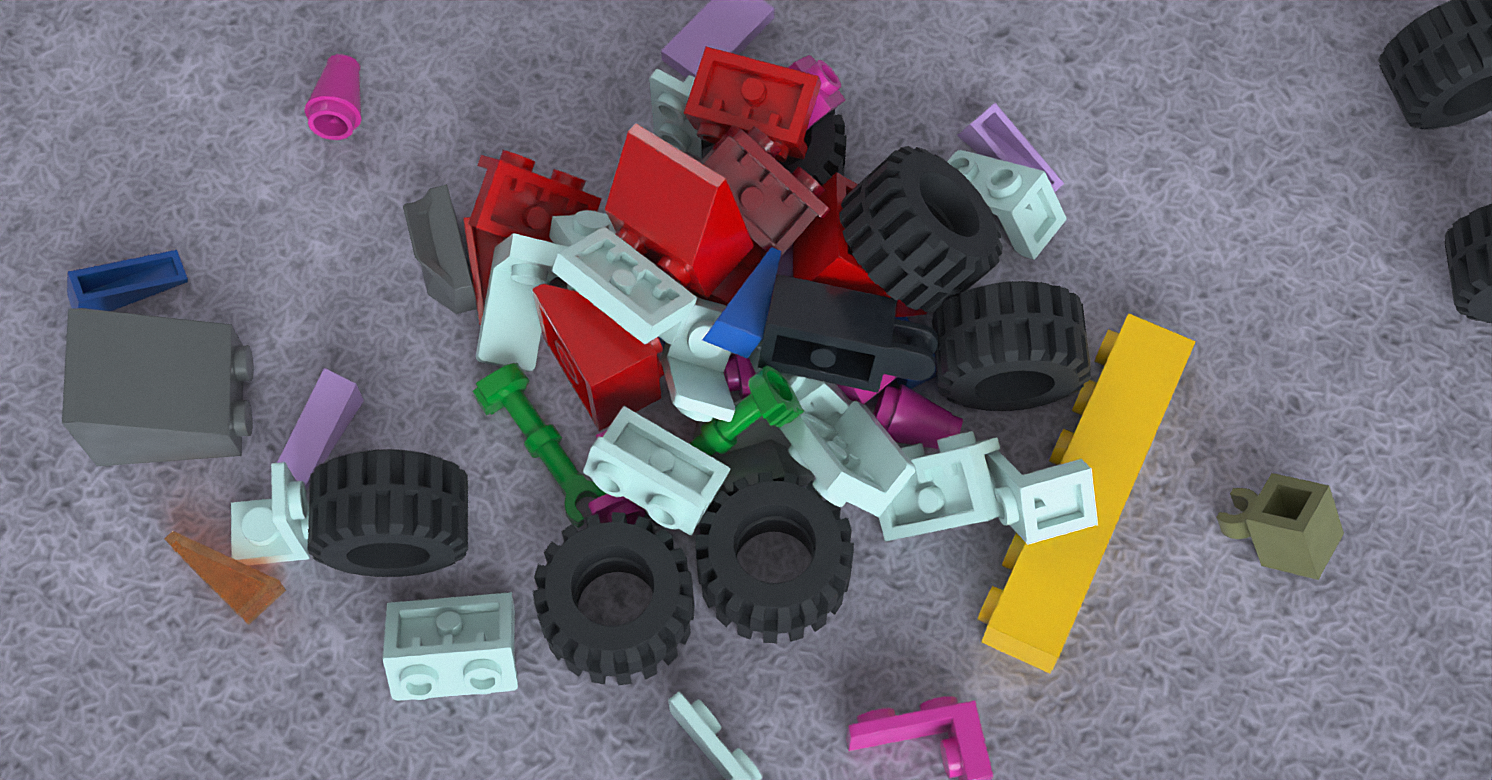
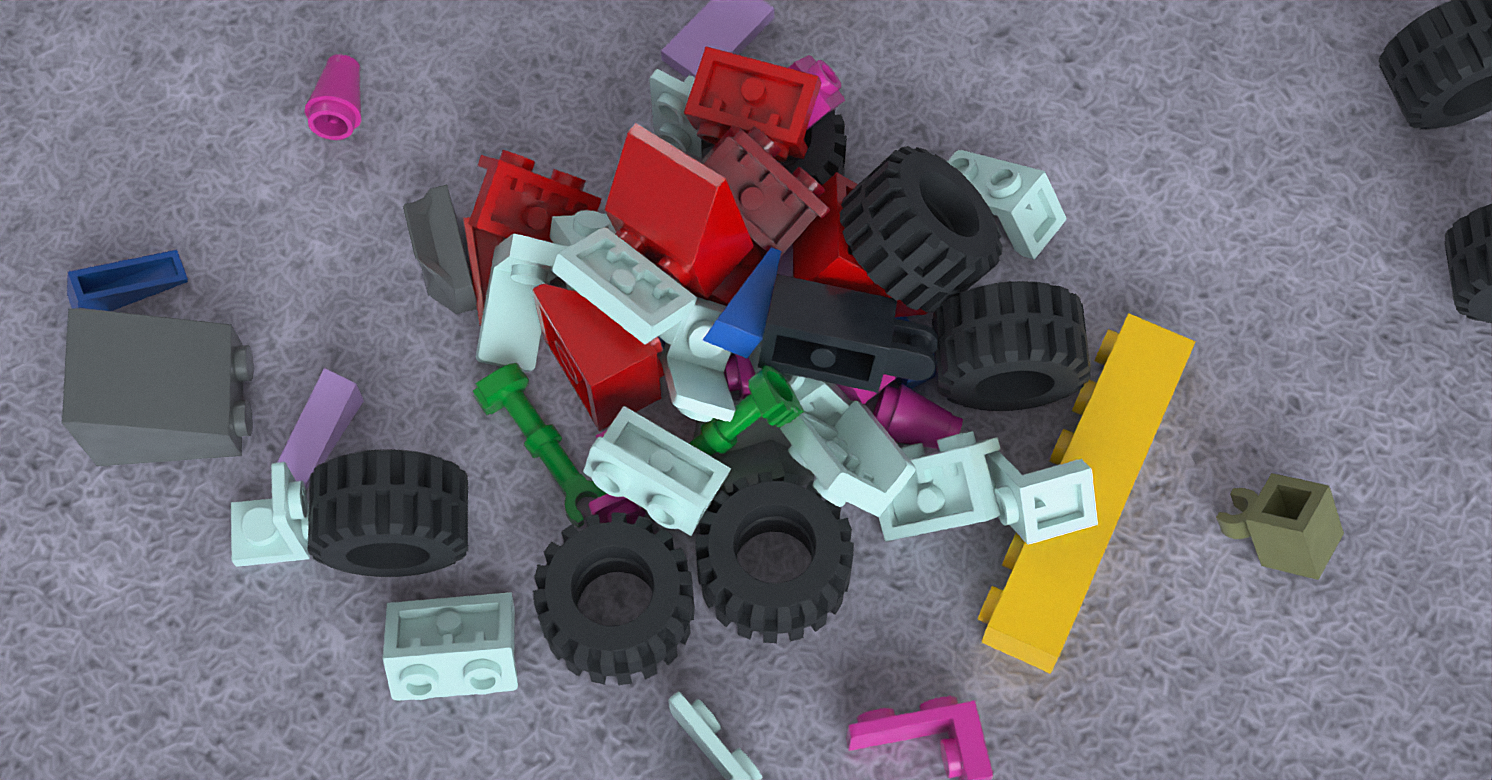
(237, 584): clear orange piece -> none
(998, 138): lavender piece -> none

